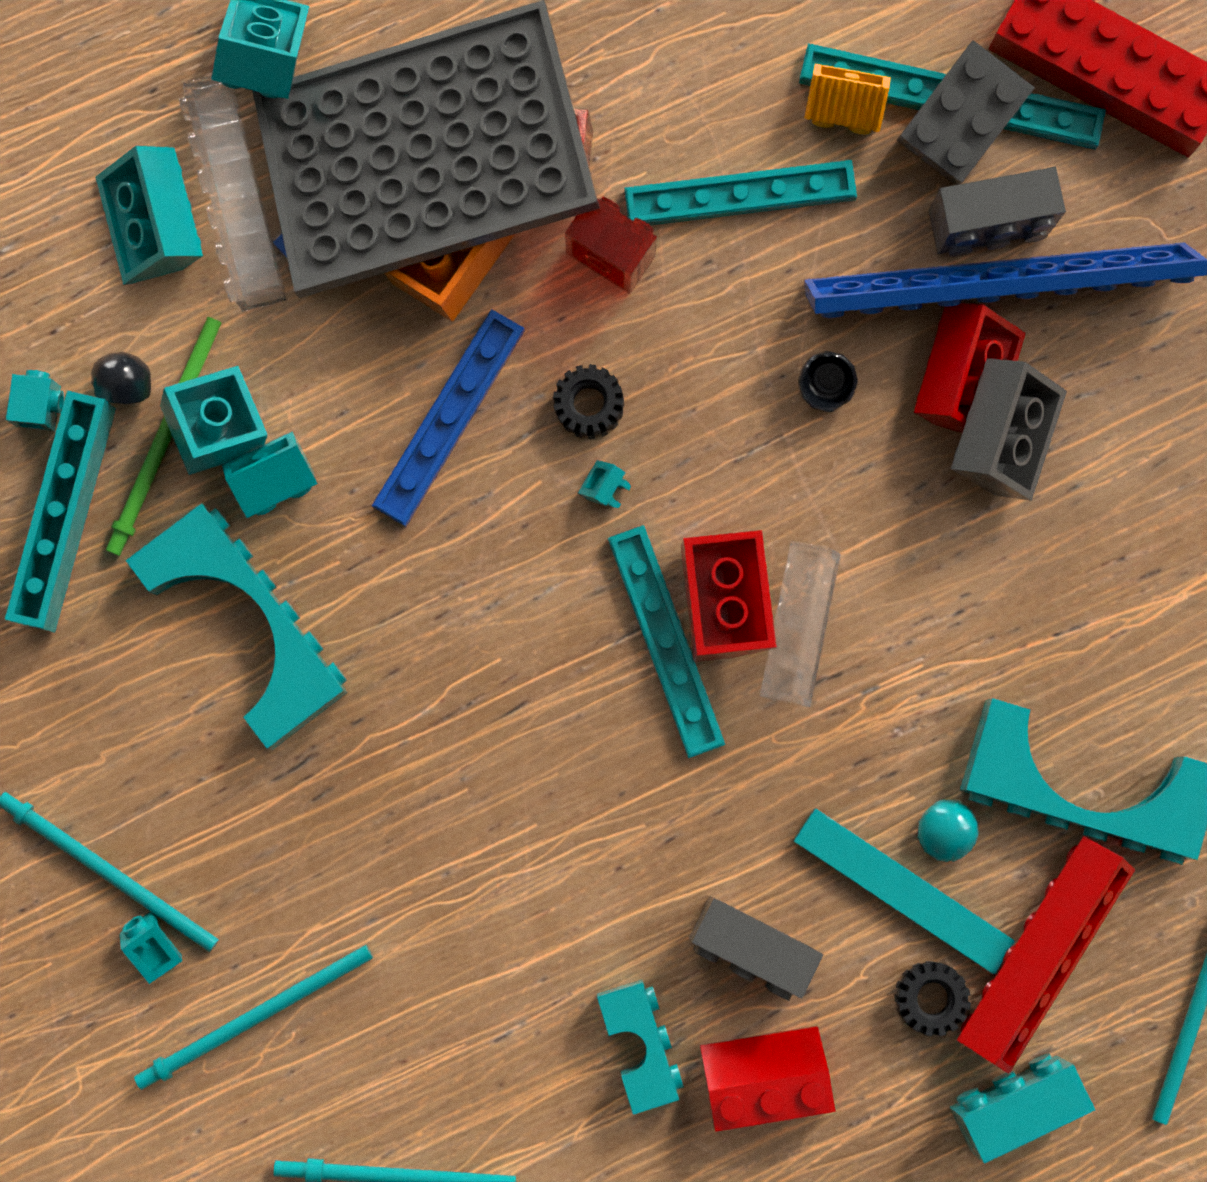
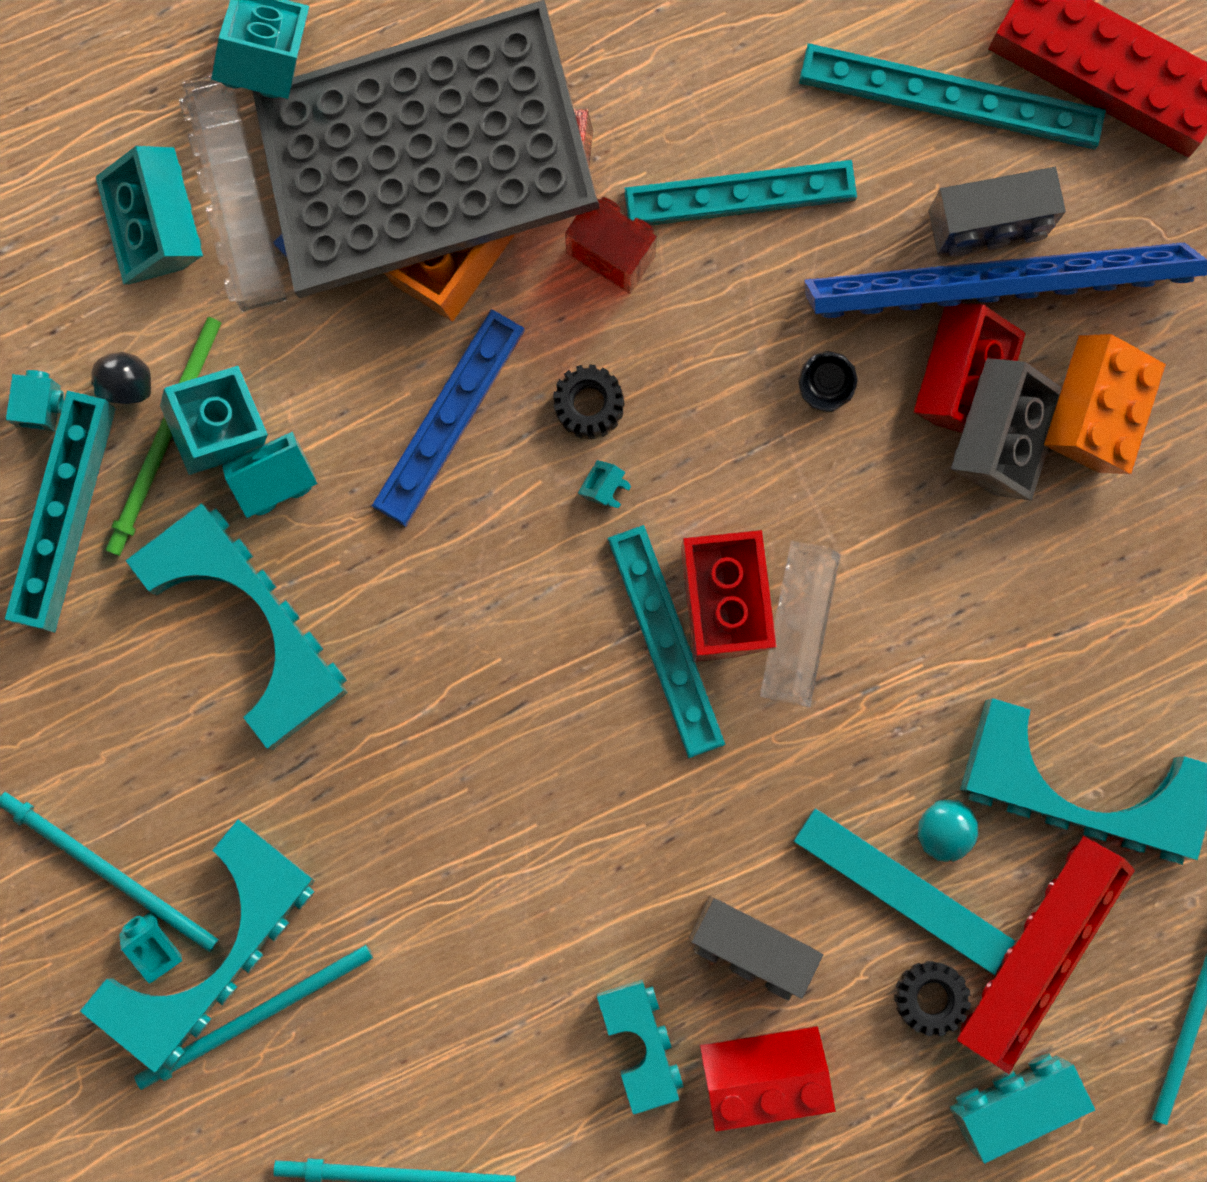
(159, 1025): none -> teal arch
(847, 99): light orange brick -> none
(965, 113): dark grey brick -> none
(1105, 404): none -> orange brick

